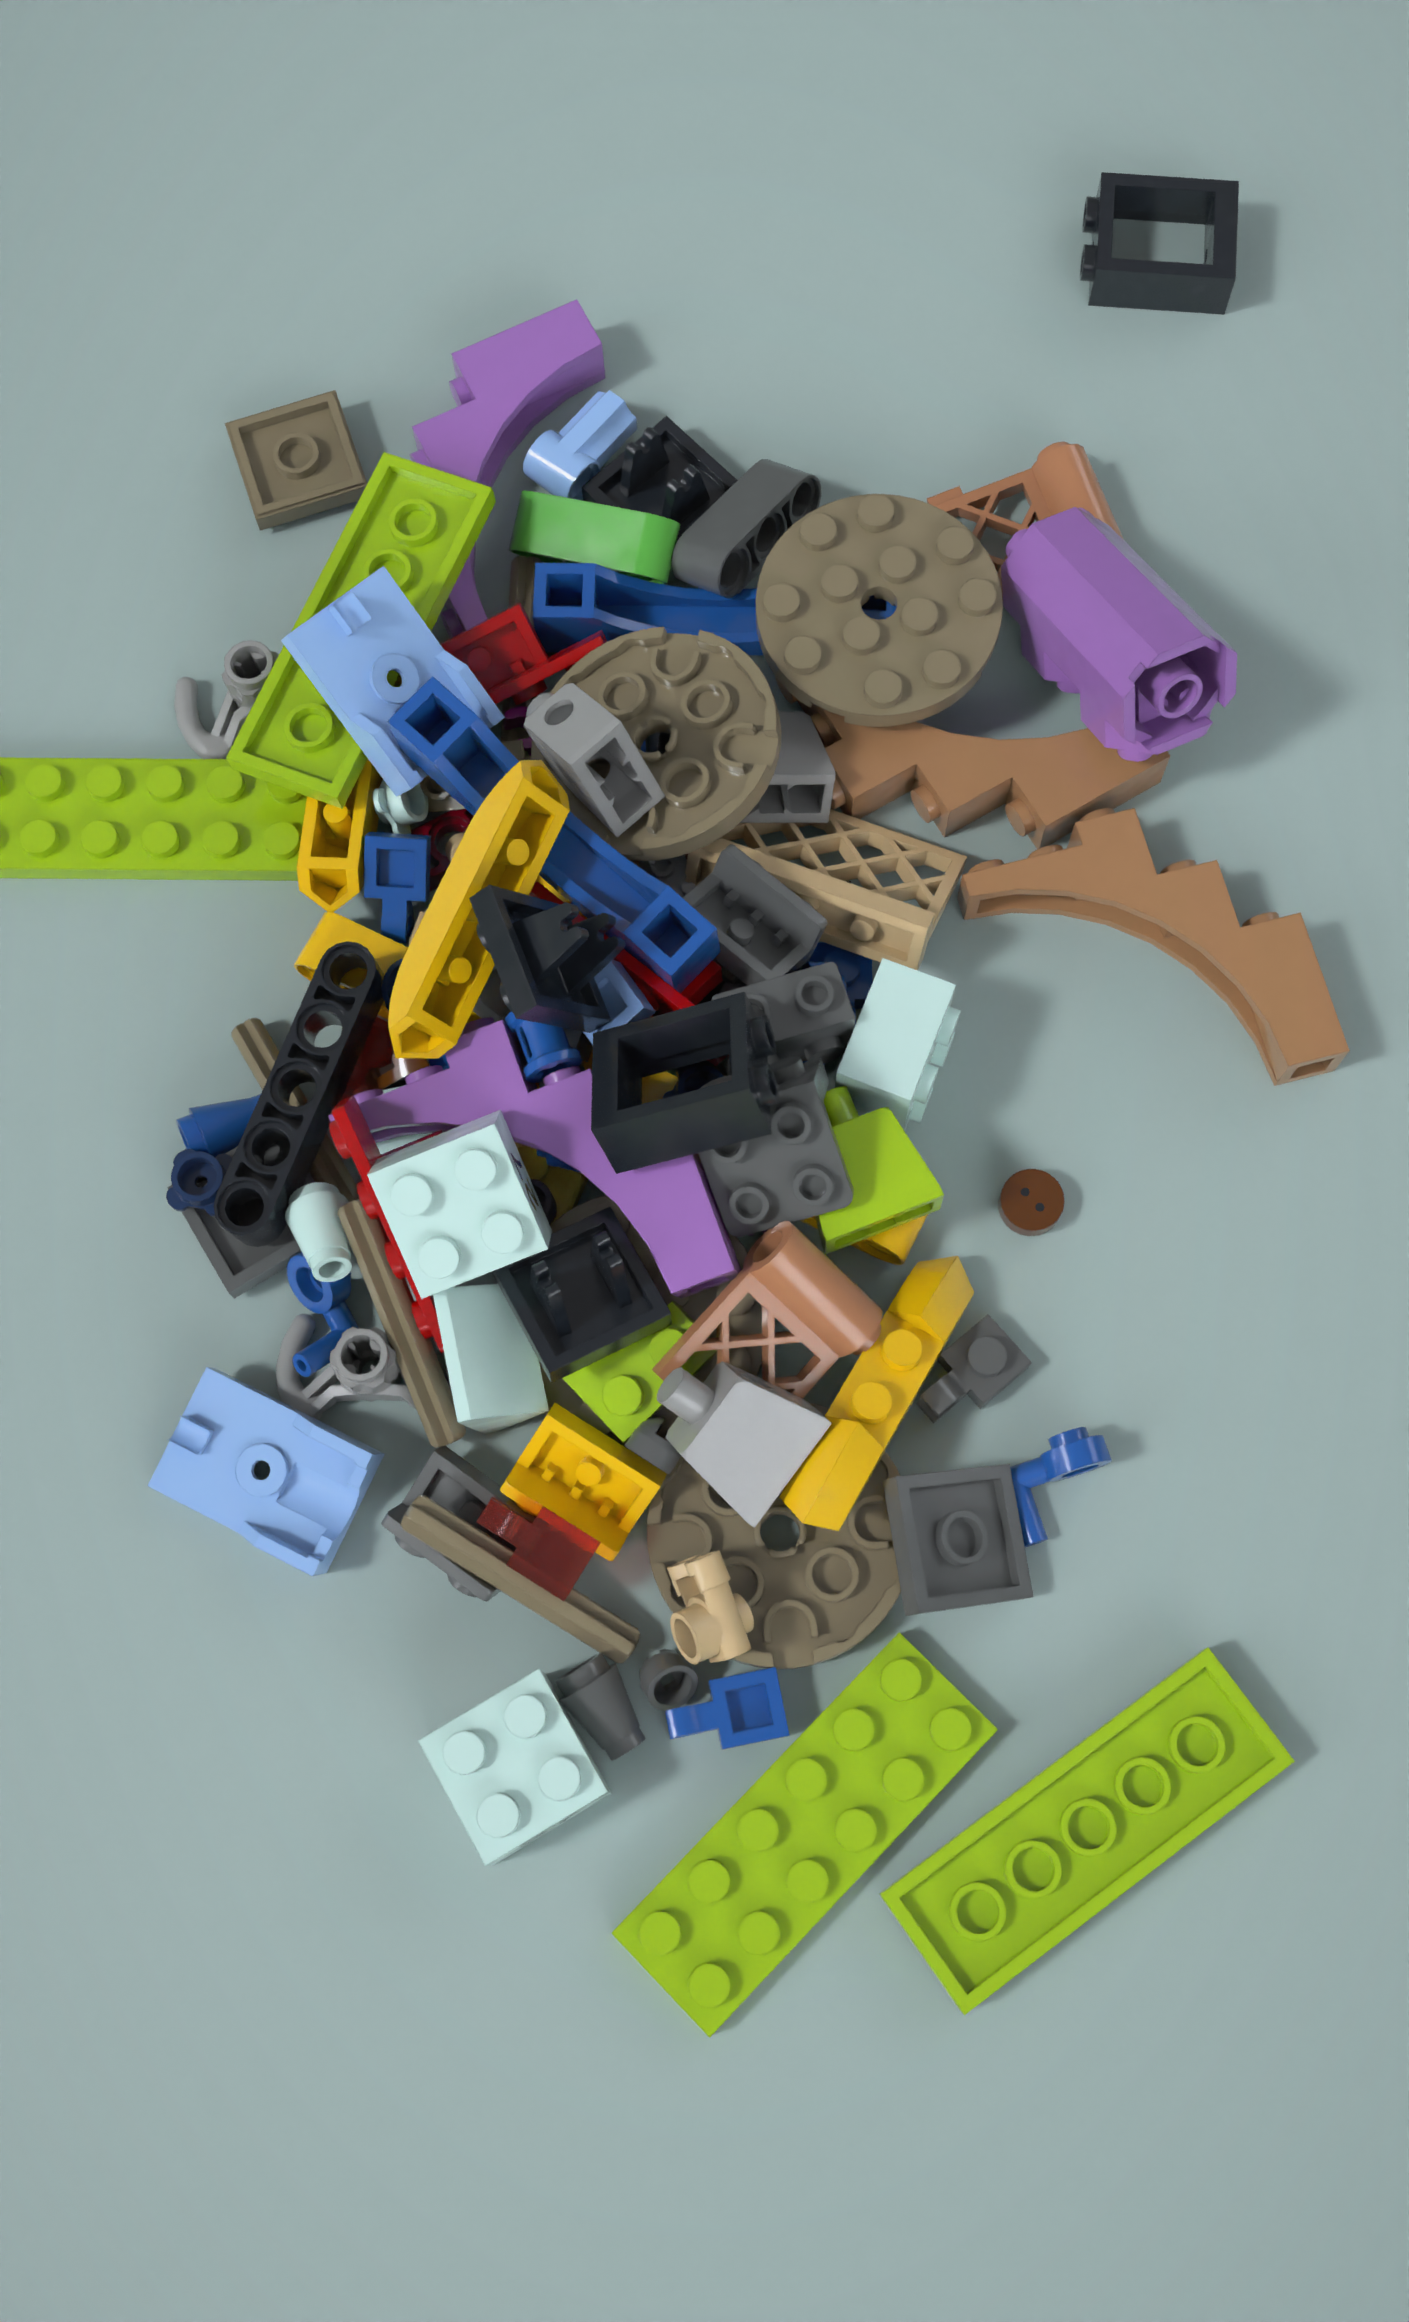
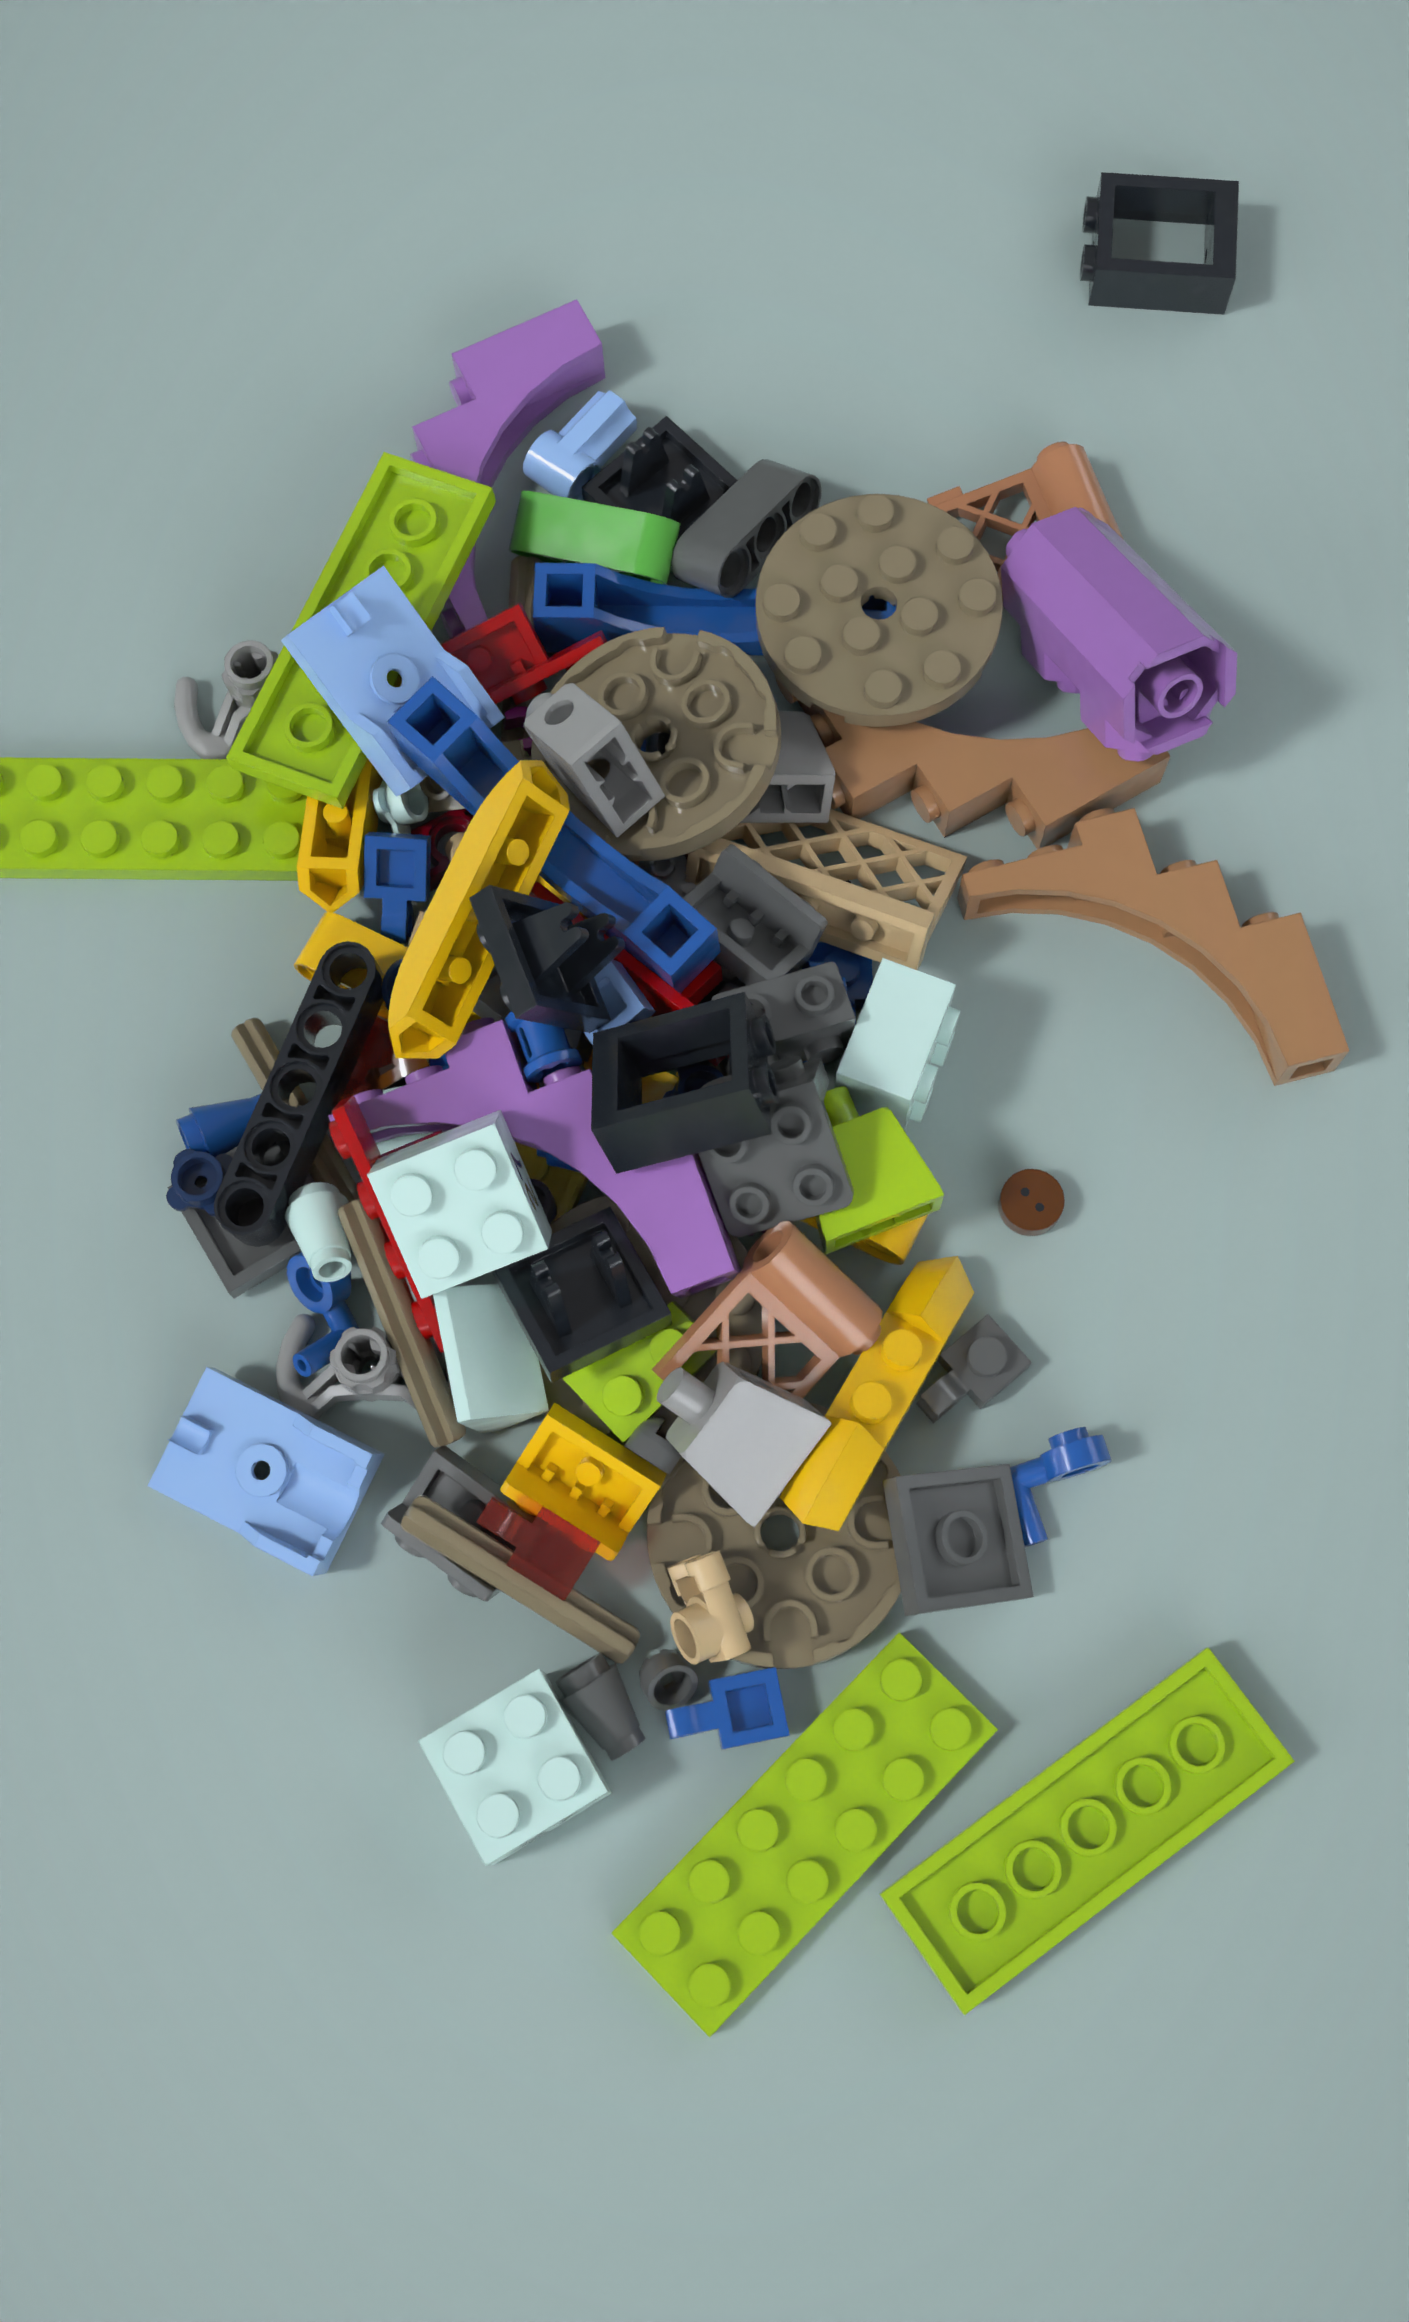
(297, 459): dark tan plate -> none

